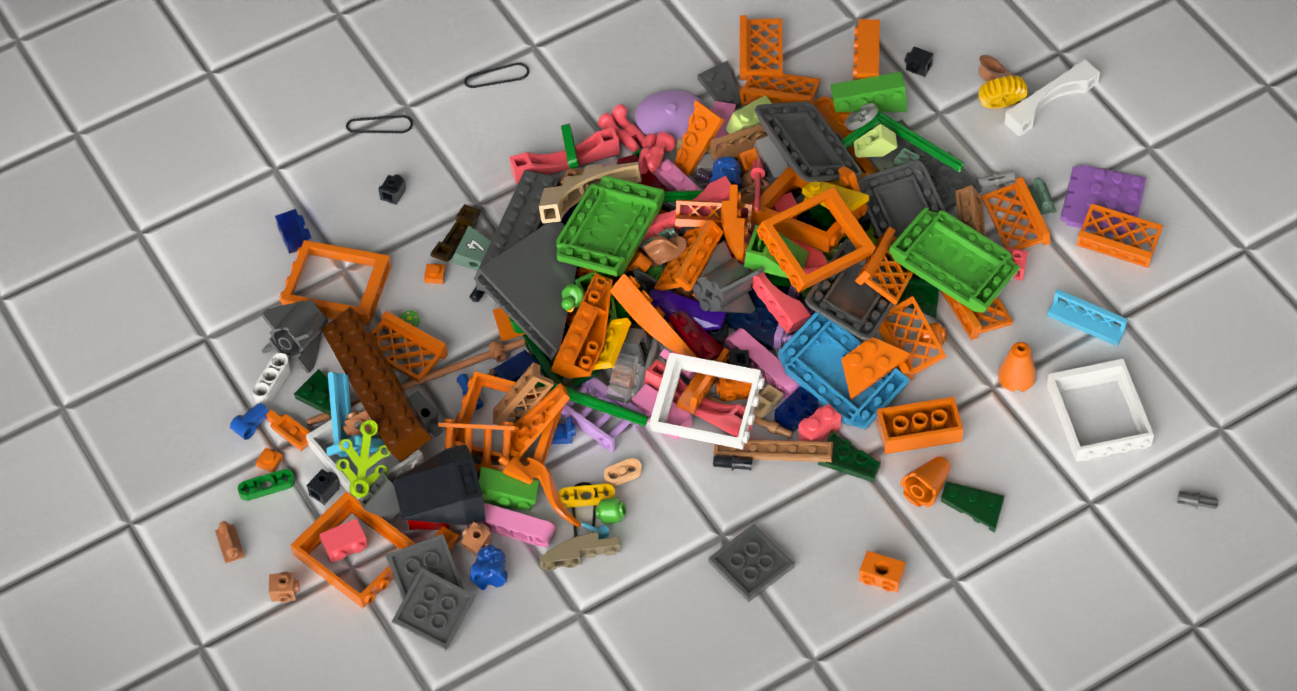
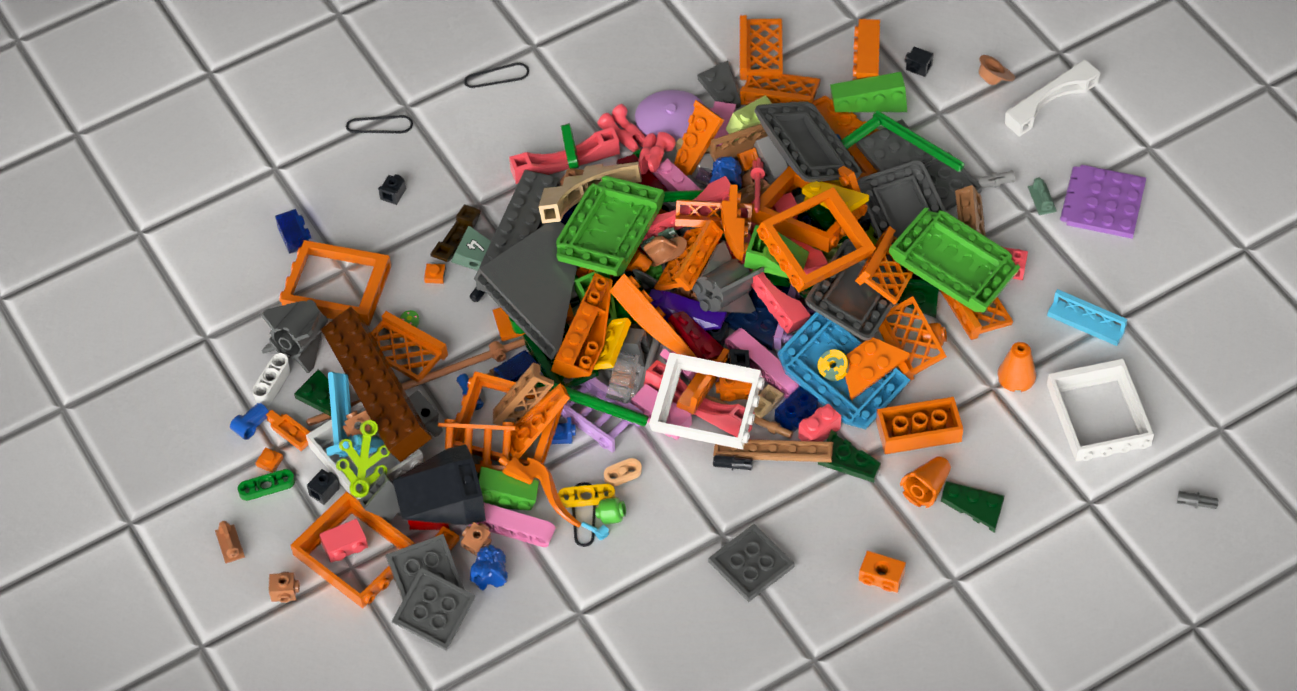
(569, 552): dark tan slope -> none
(572, 297): bright green animal -> none
(830, 357): none -> yellow piece
(860, 118): light grey tile -> none
(876, 143): yellowish green slope -> none
(906, 156): sand green tile -> none
(1002, 92): yellow gear -> none
(1030, 209): orange fence -> none
(1130, 253): orange fence -> none

